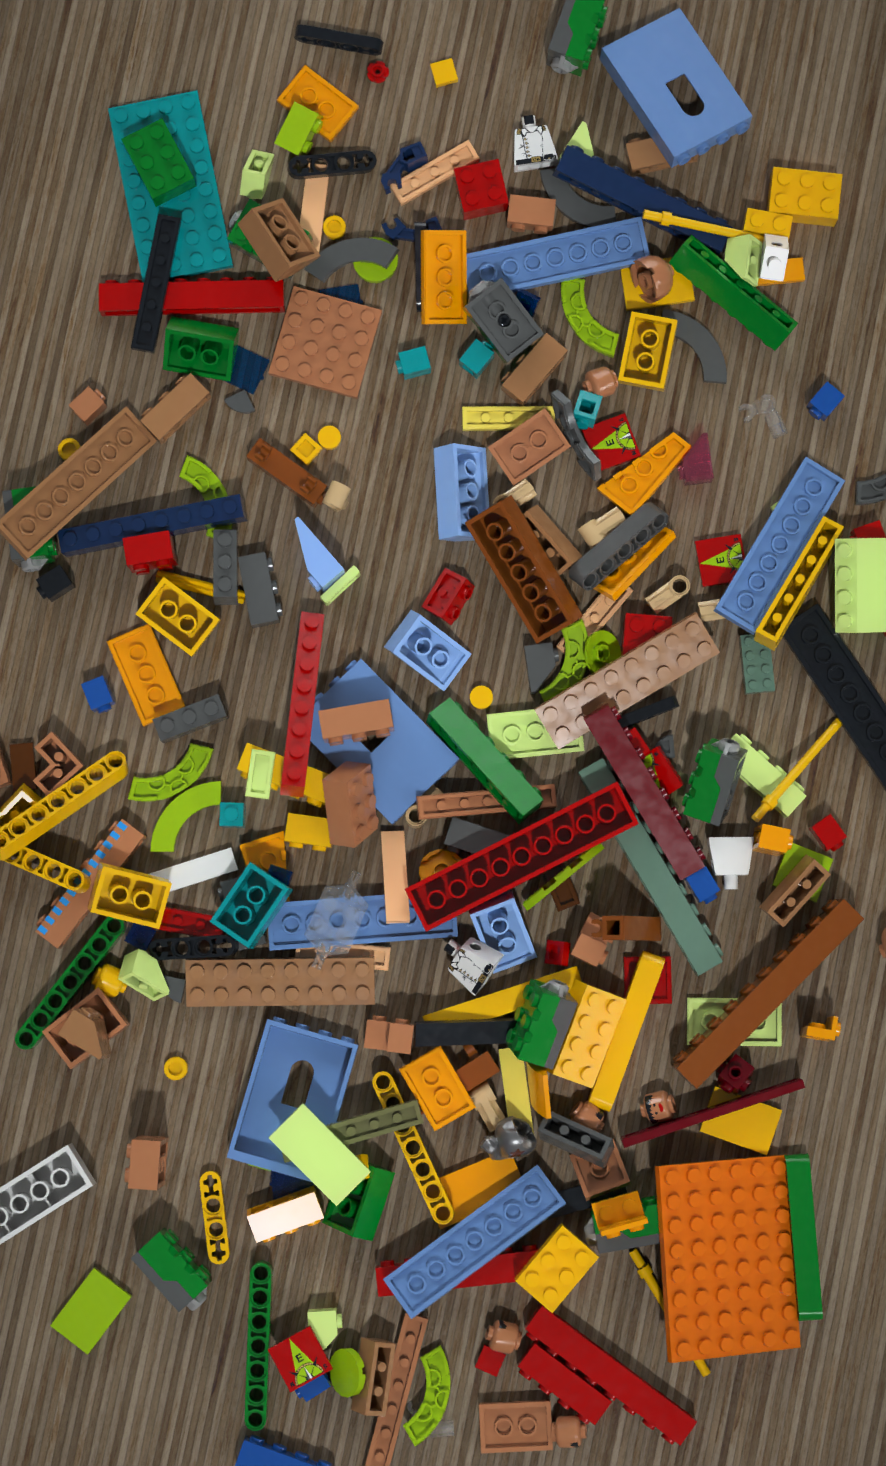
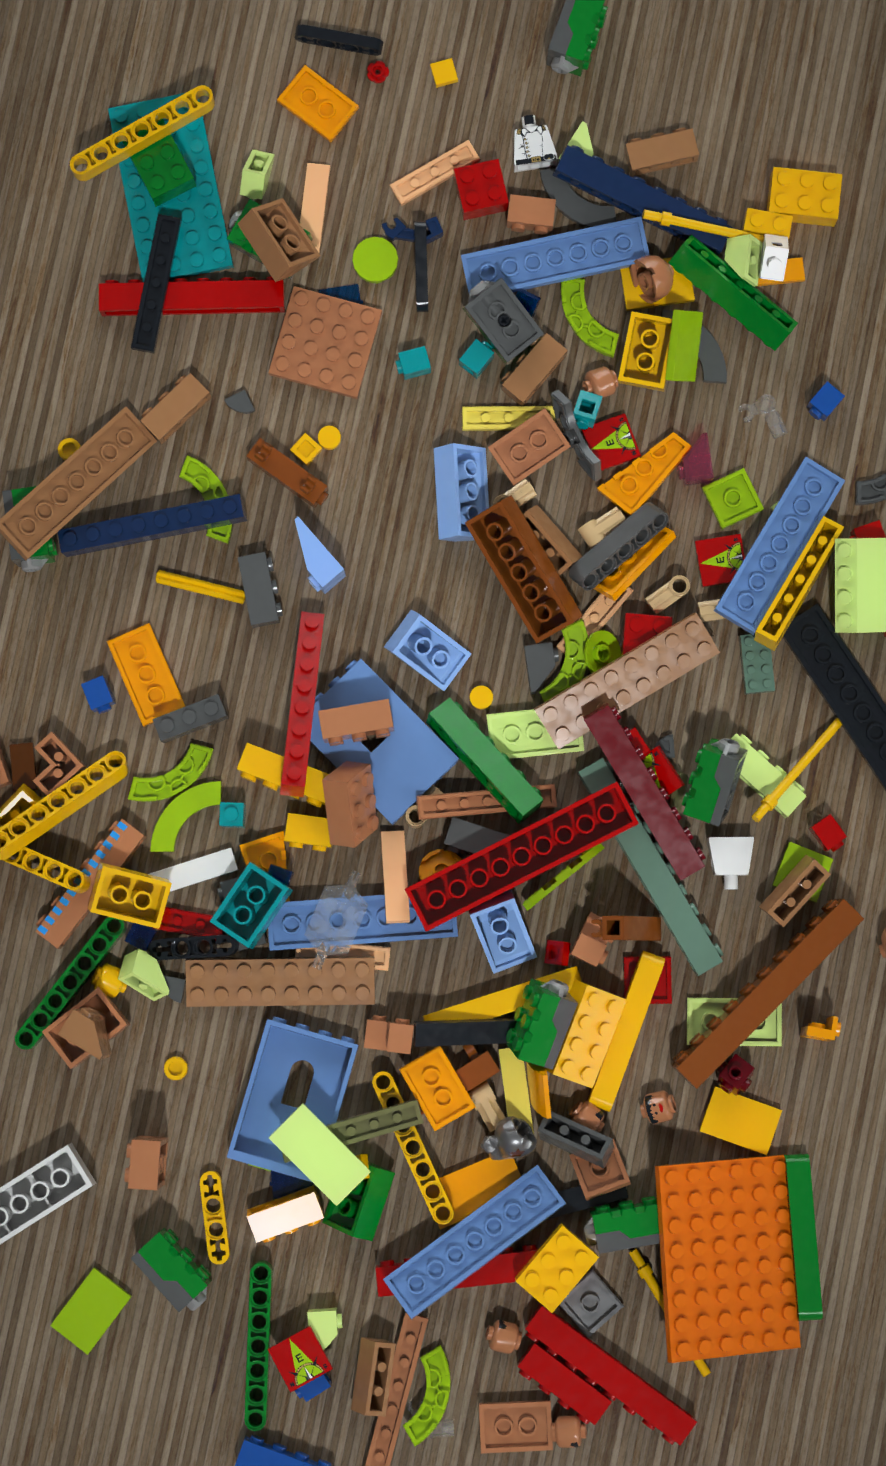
(54, 584): black brick -> none
(88, 405): nougat brick -> none
(137, 143): none -> yellow beam
(150, 552): red brick -> none
(178, 617): yellow brick -> none
(200, 348): green slope -> none
(225, 567): dark grey brick -> none
(248, 370): clear blue piece -> none
(260, 774): yellowish green tile -> none
(299, 130): lime brick -> none
(331, 162): black beam -> none
(334, 227): yellow tile -> none
(337, 496): tan piece -> none
(340, 585): yellowish green tile -> none
(347, 1372): lime tile -> none
(350, 251): dark grey tile -> none
(394, 173): dark blue piece -> none
(443, 276): light orange tile -> none
(448, 596): red bracket -> none
(472, 963): white torso -> none
(490, 1360): red tile -> none
(565, 894): reddish brown tile -> none
(591, 1303): none -> flat silver tile
(619, 1214): light orange bracket -> none
(649, 711): black beam -> none
(658, 54): medium blue panel -> none
(684, 345): none -> lime tile
(702, 885): blue brick -> none
(712, 1112): dark red tile -> none
(732, 498): none -> lime tile
(772, 840): light orange brick -> none

